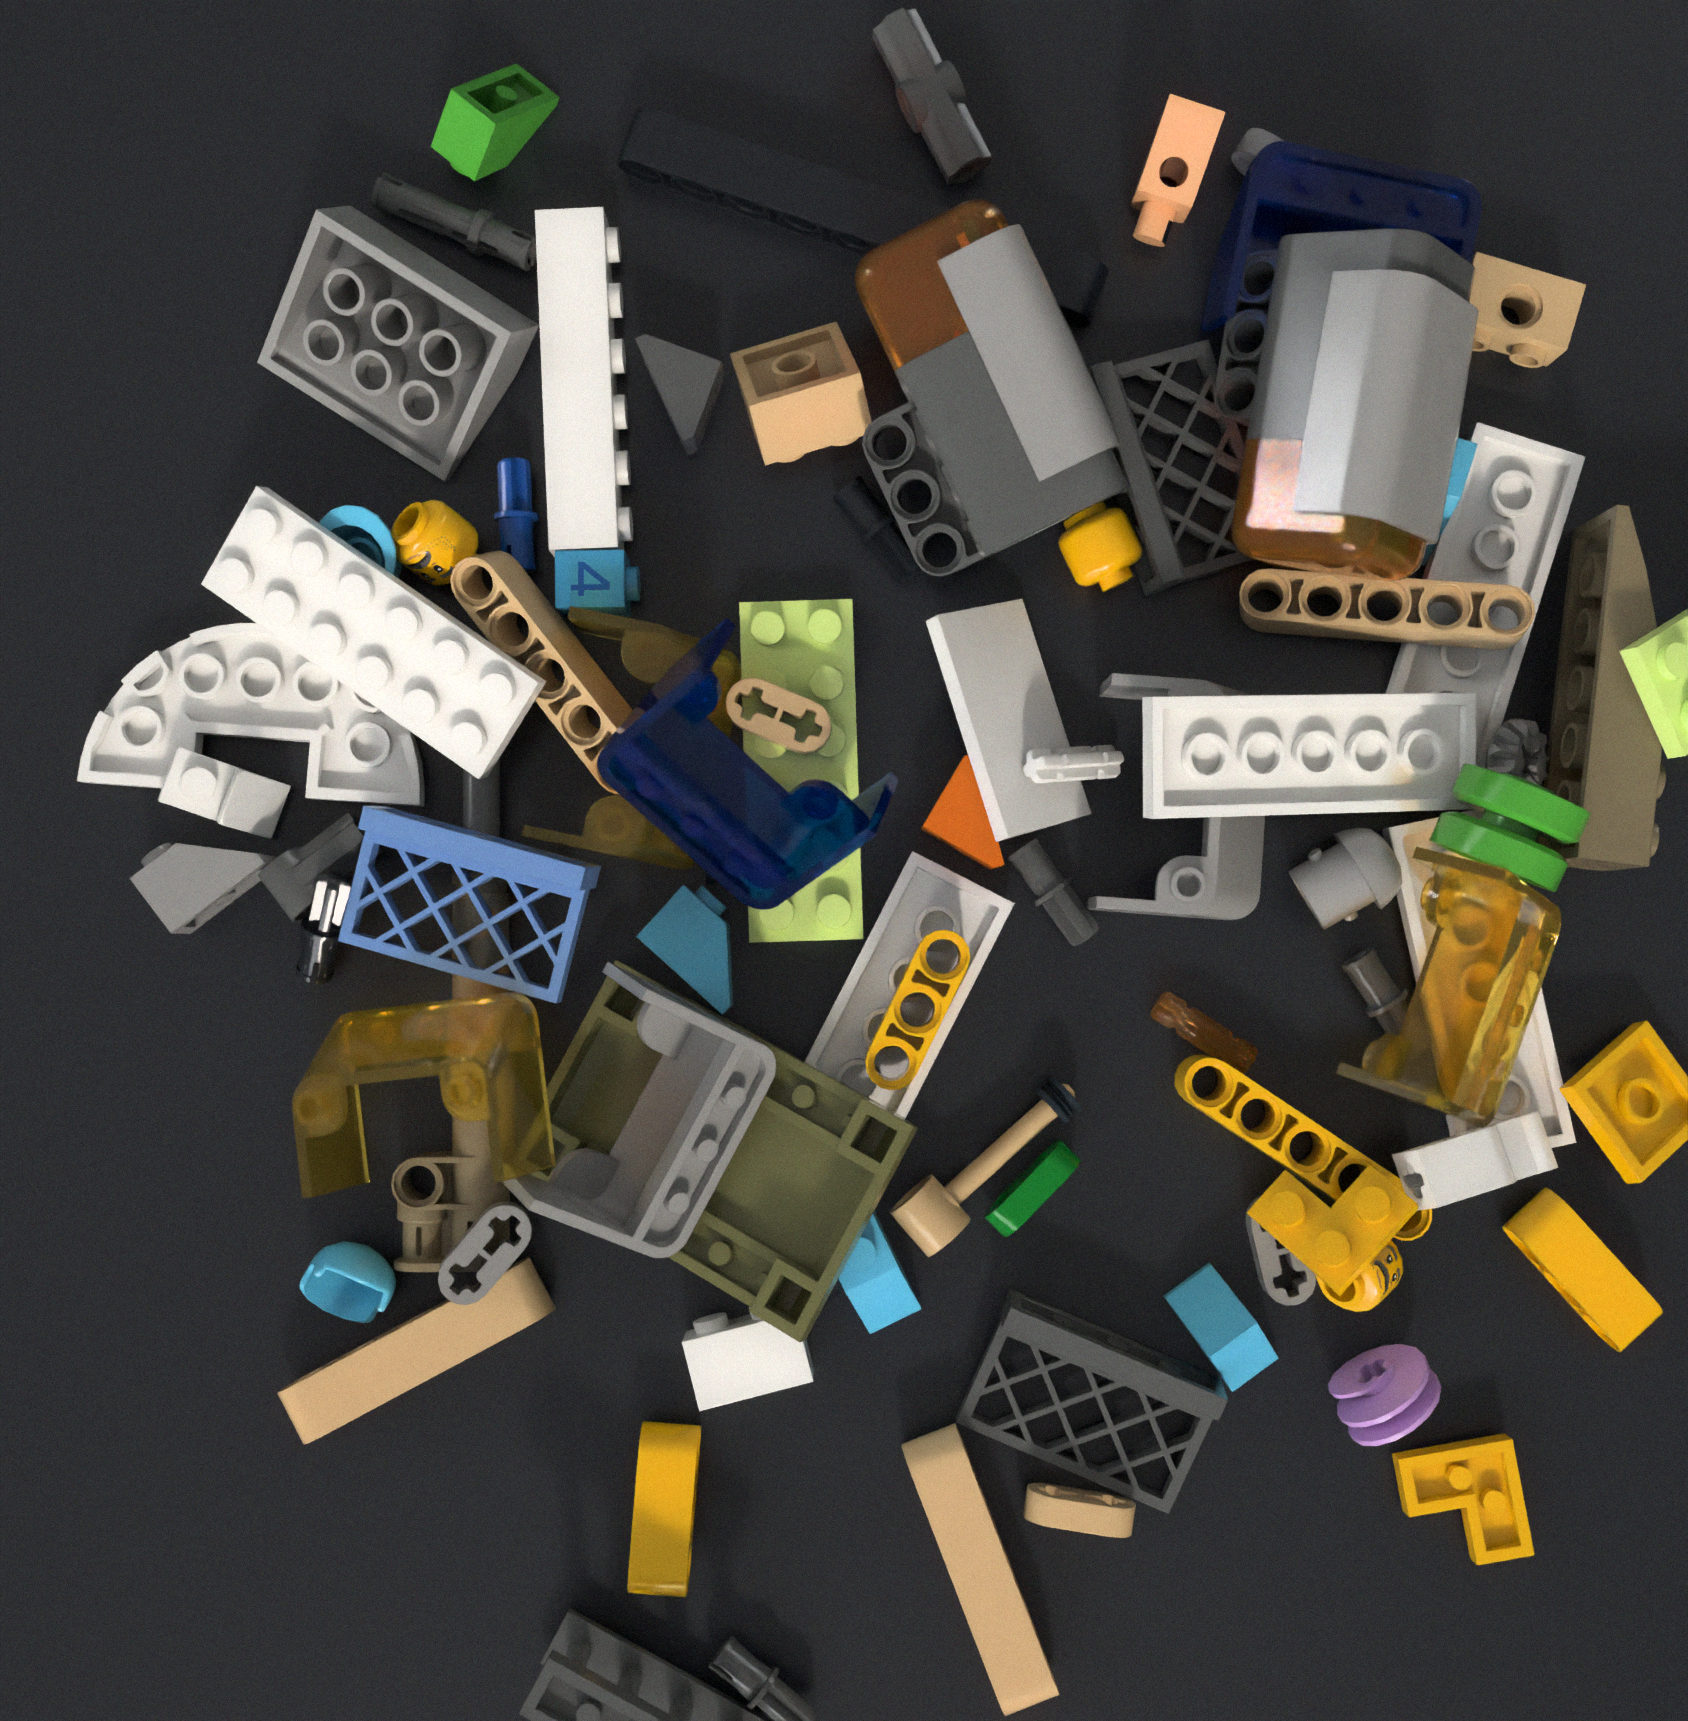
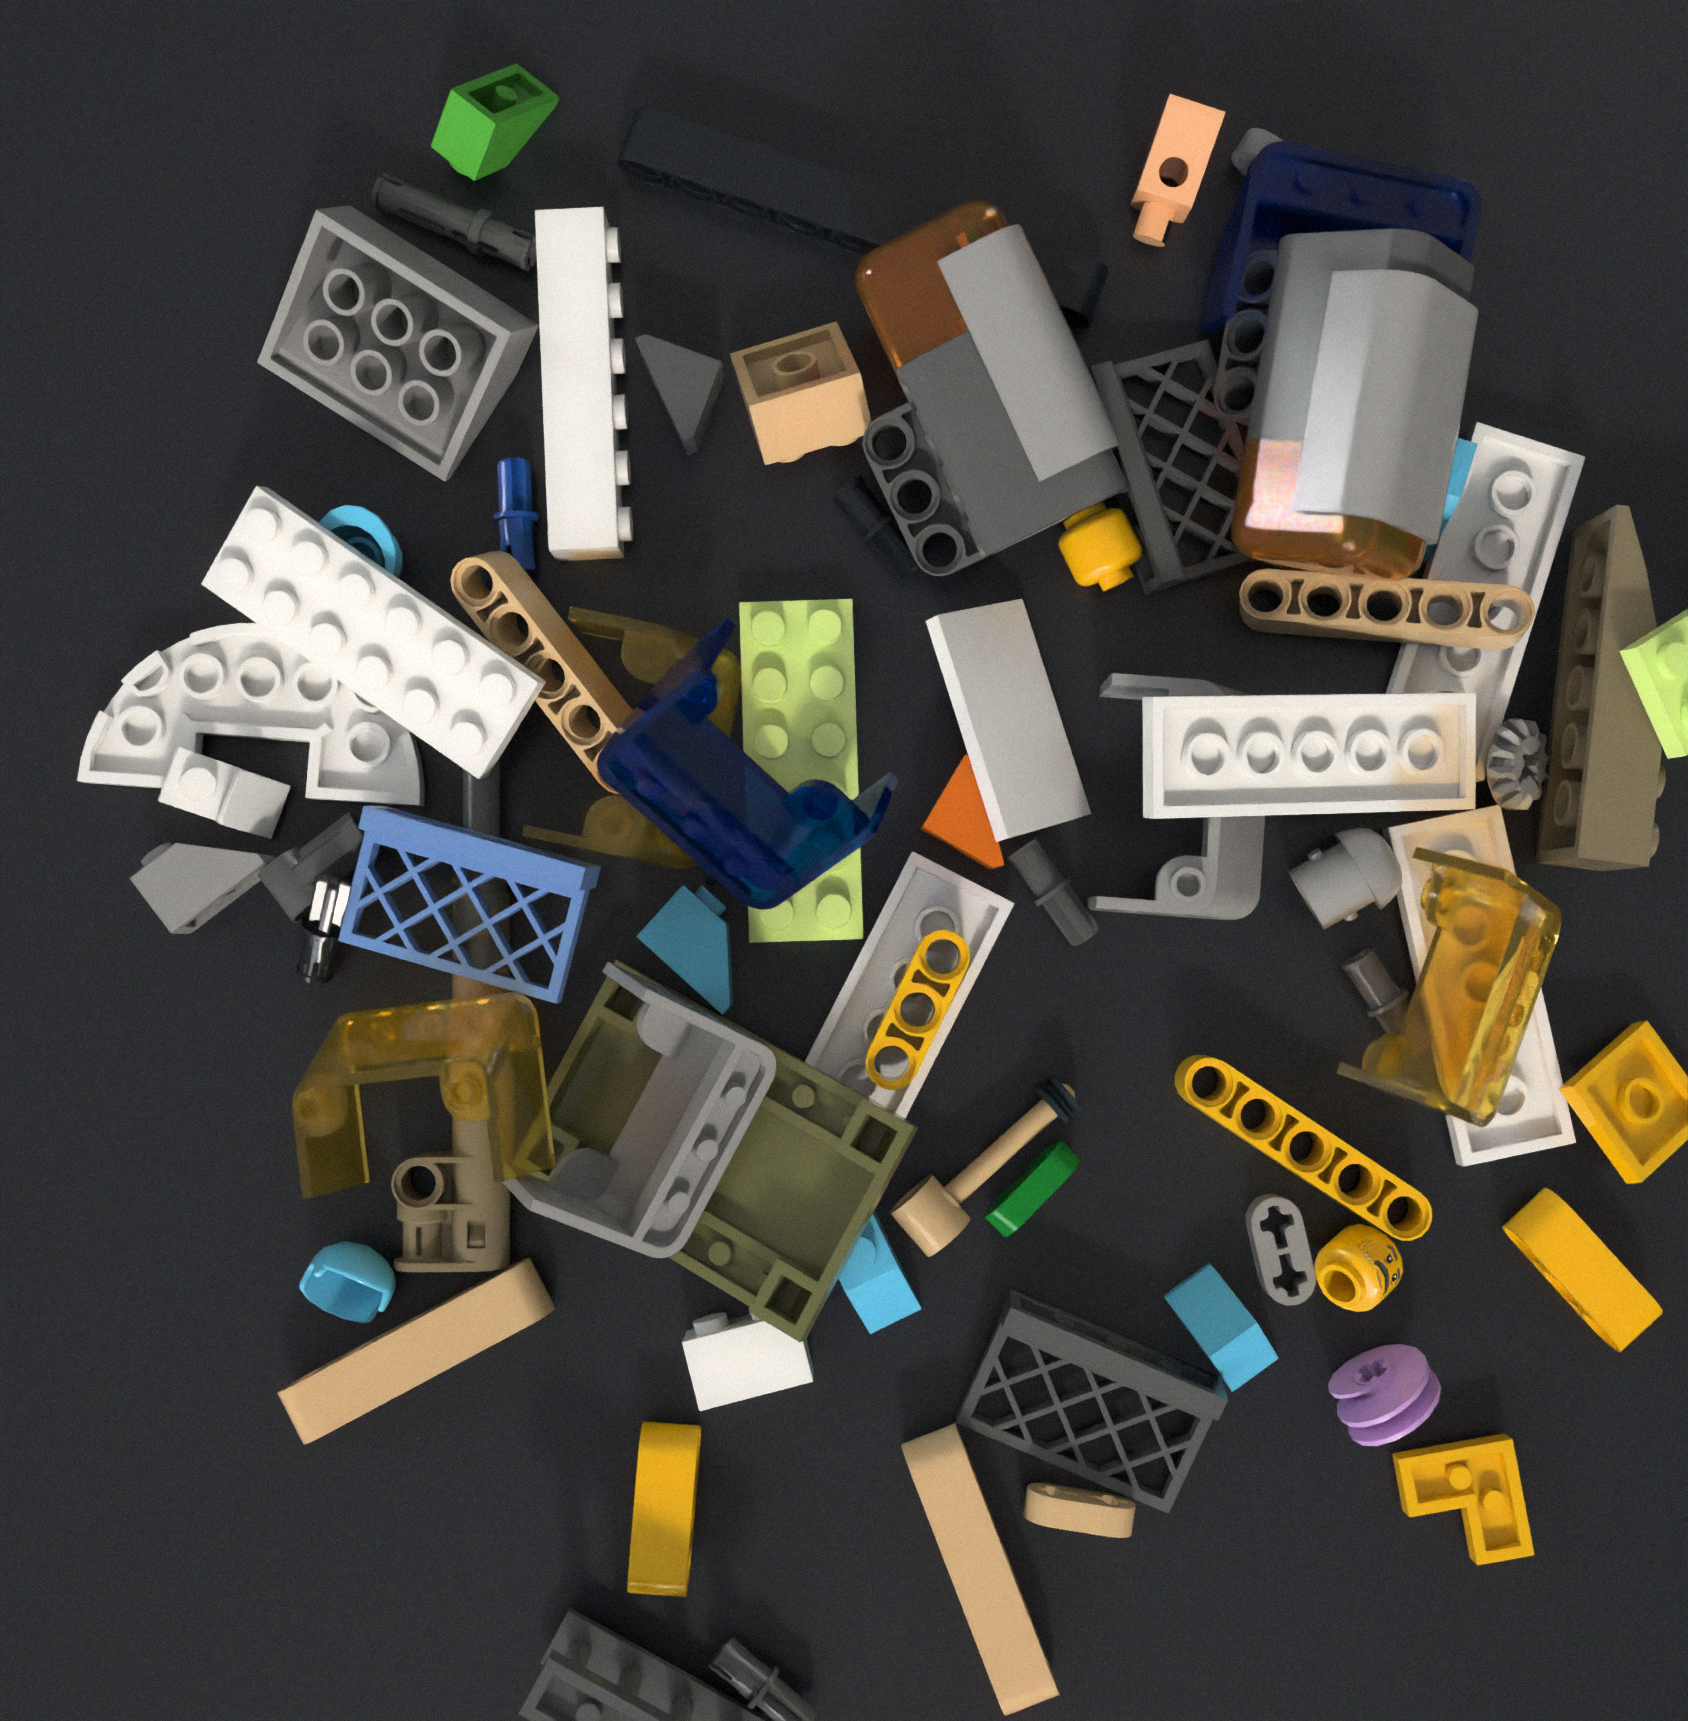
(433, 540): yellow head -> none
(495, 1261): light grey beam -> none
(595, 581): dark azure brick -> none
(785, 703): tan beam -> none
(931, 96): dark grey piece -> none
(1073, 763): white axle -> none
(1203, 1032): clear orange axle -> none
(1338, 1239): yellow plate -> none
(1475, 1161): white piece -> none
(1510, 822): bright green wheel -> none
(1542, 301): tan brick -> none

